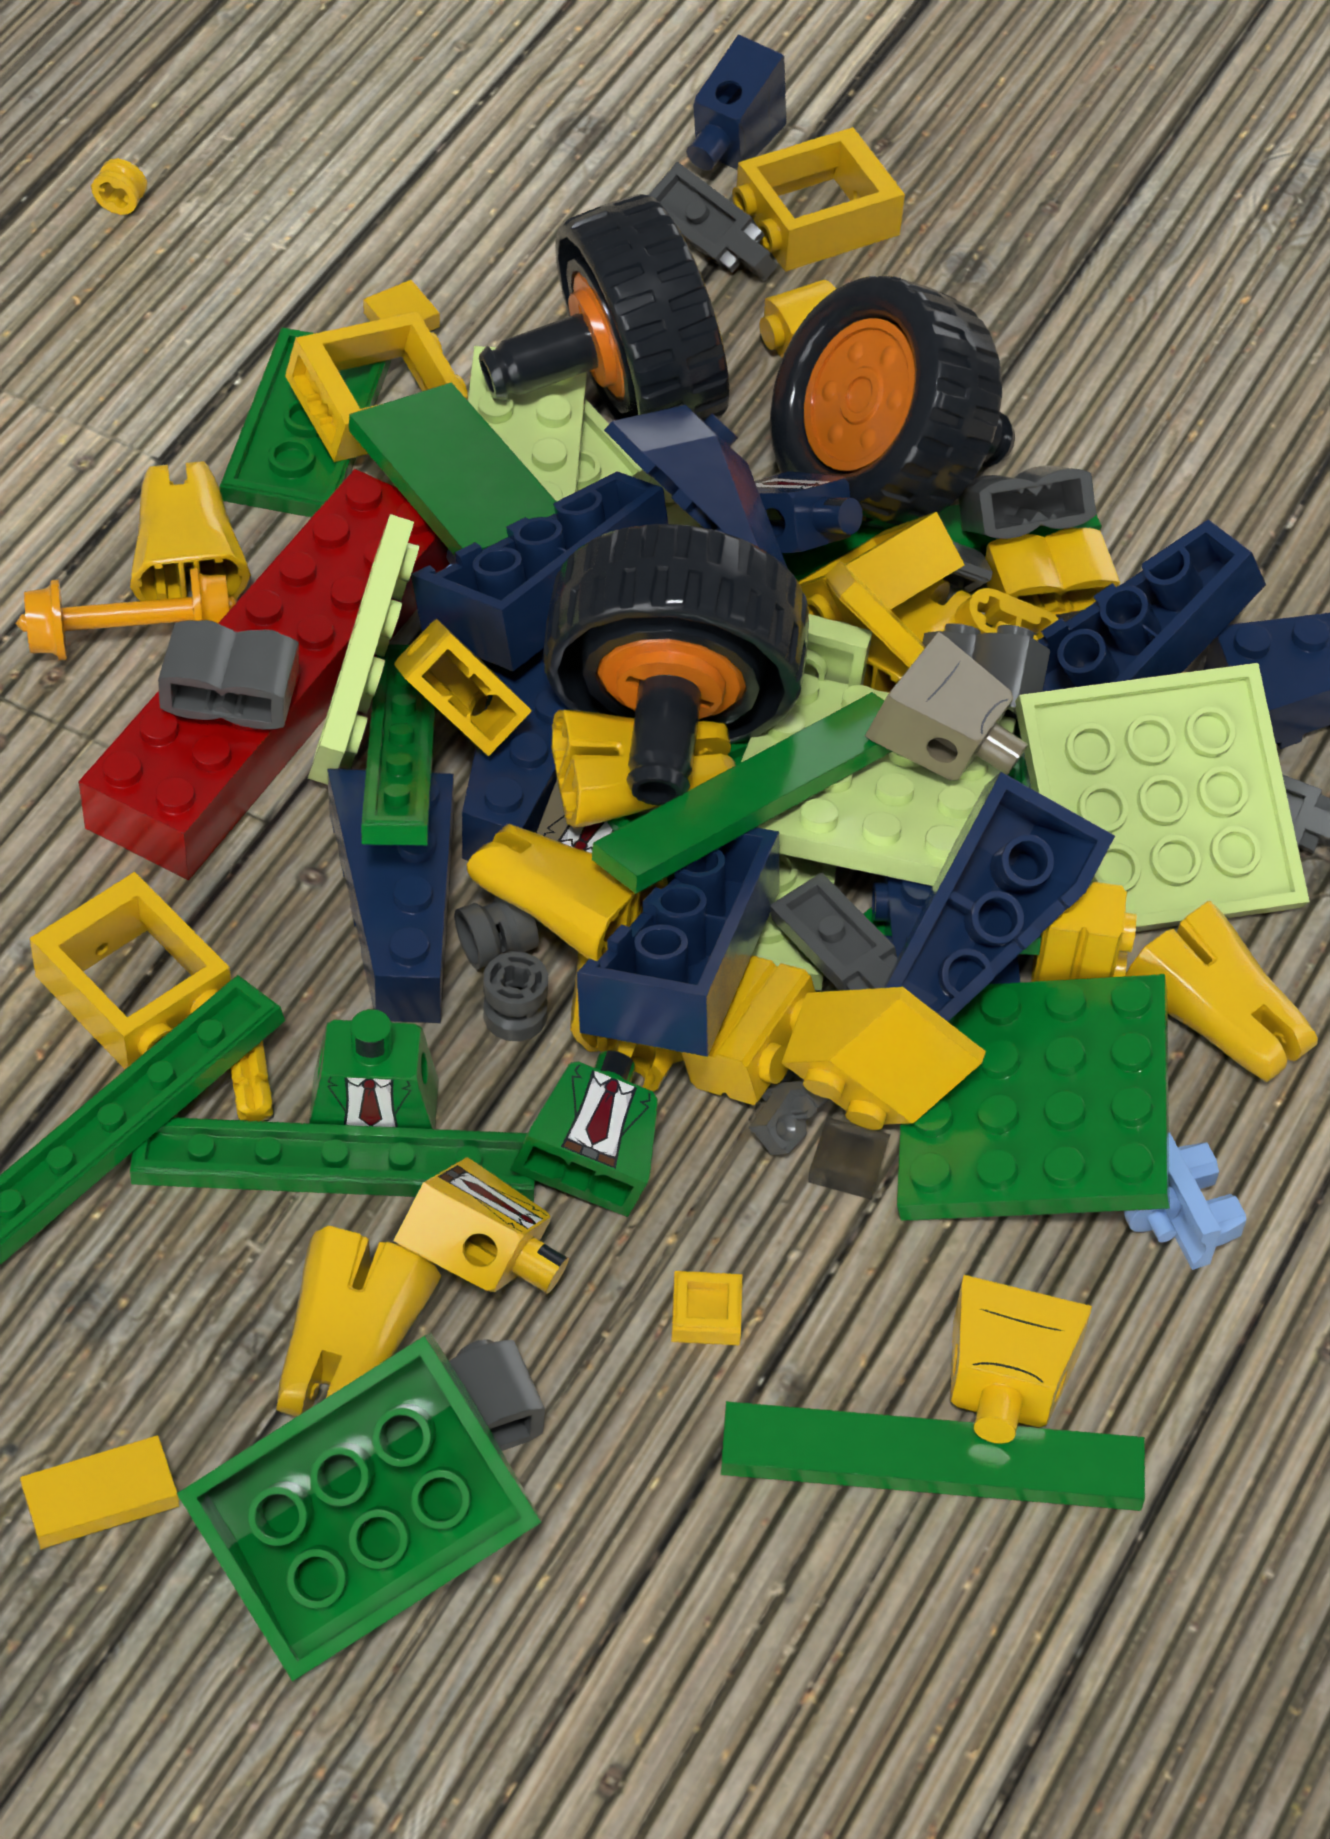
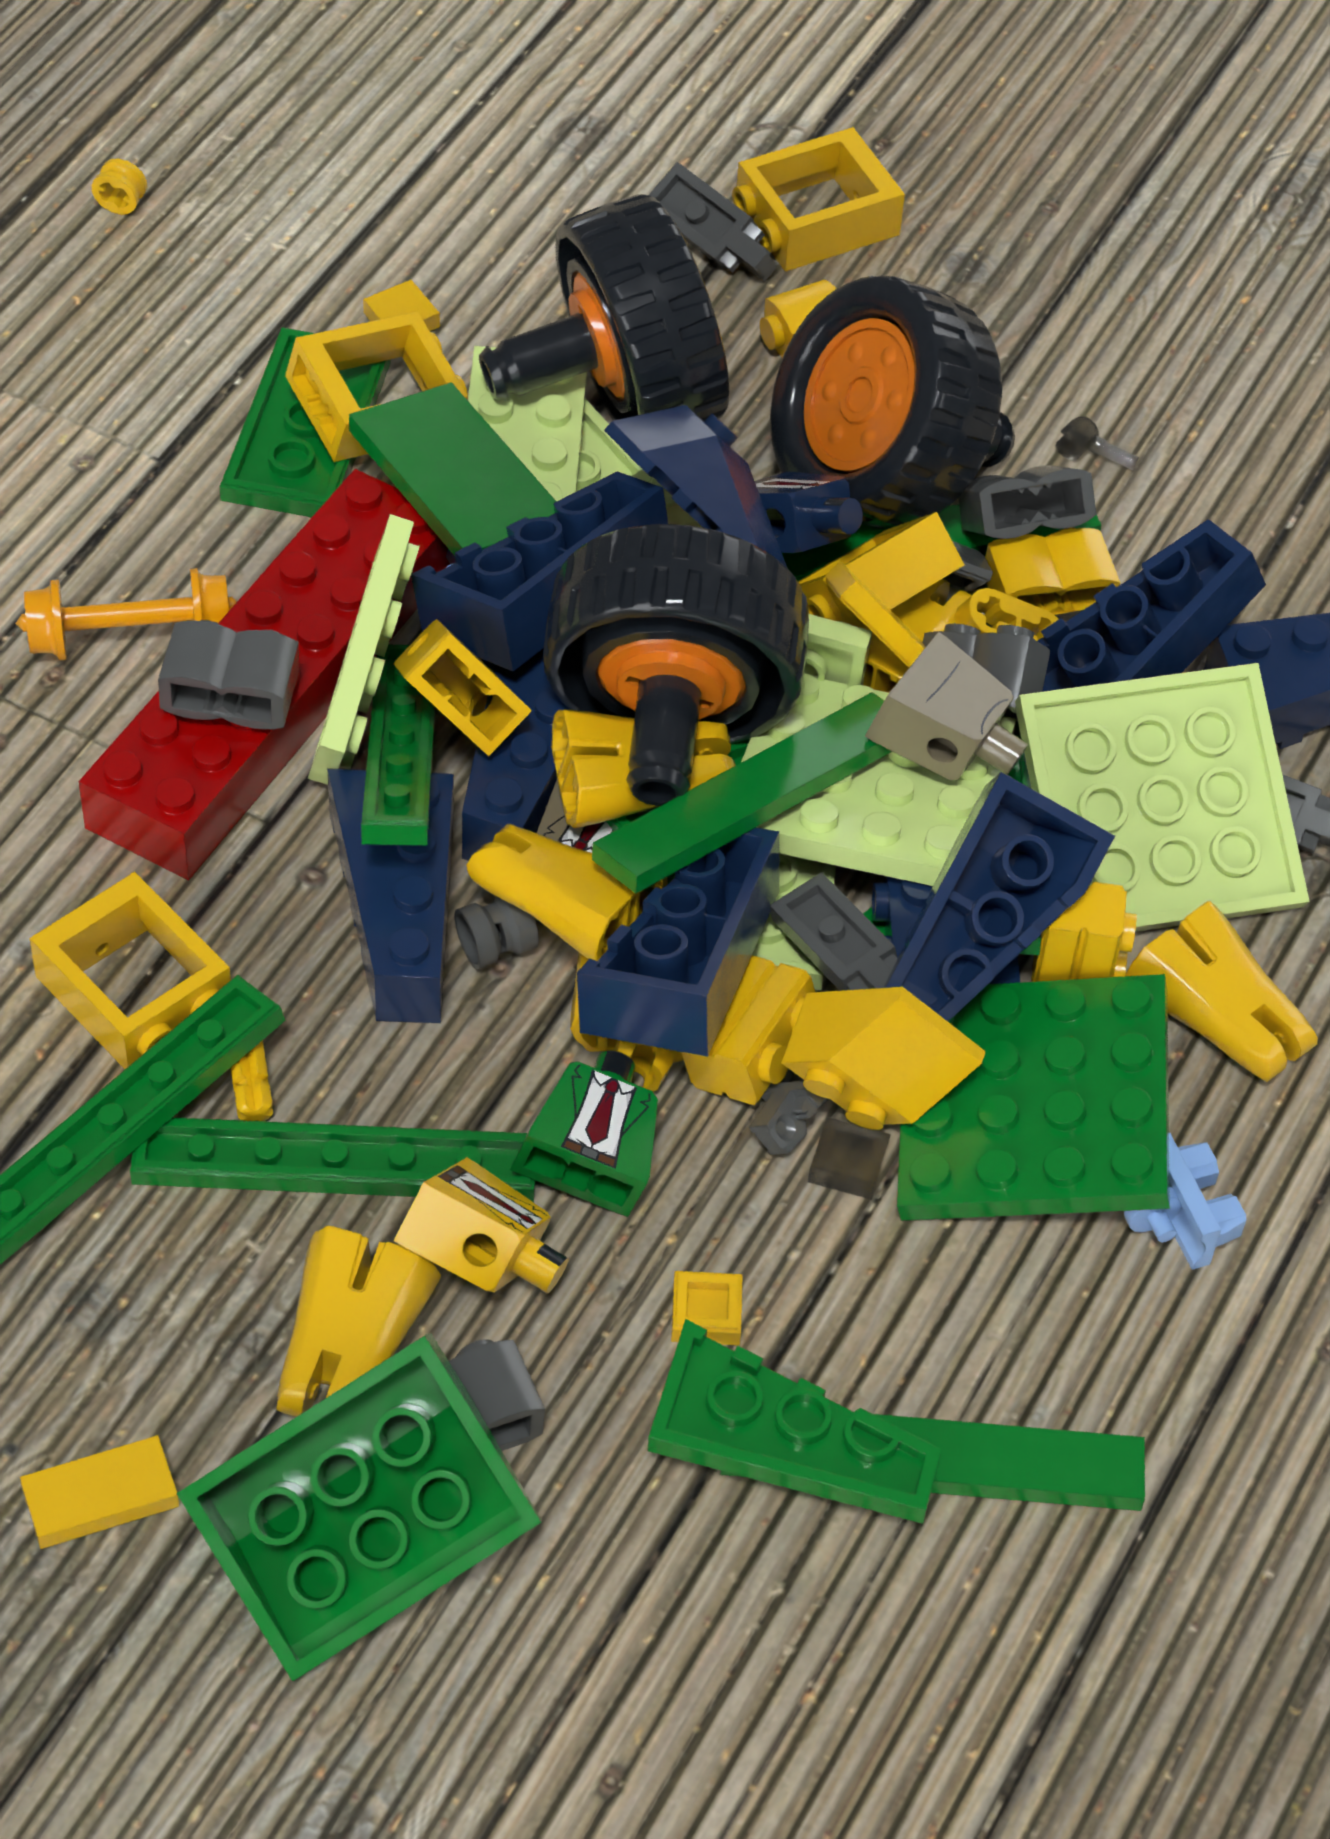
(184, 529): yellow piece -> none
(374, 1074): green torso -> none
(515, 996): dark grey wheel -> none
(739, 106): dark blue torso -> none
(757, 1424): none -> green wing
(1012, 1355): yellow torso -> none
(1083, 435): none -> clear smoke hand

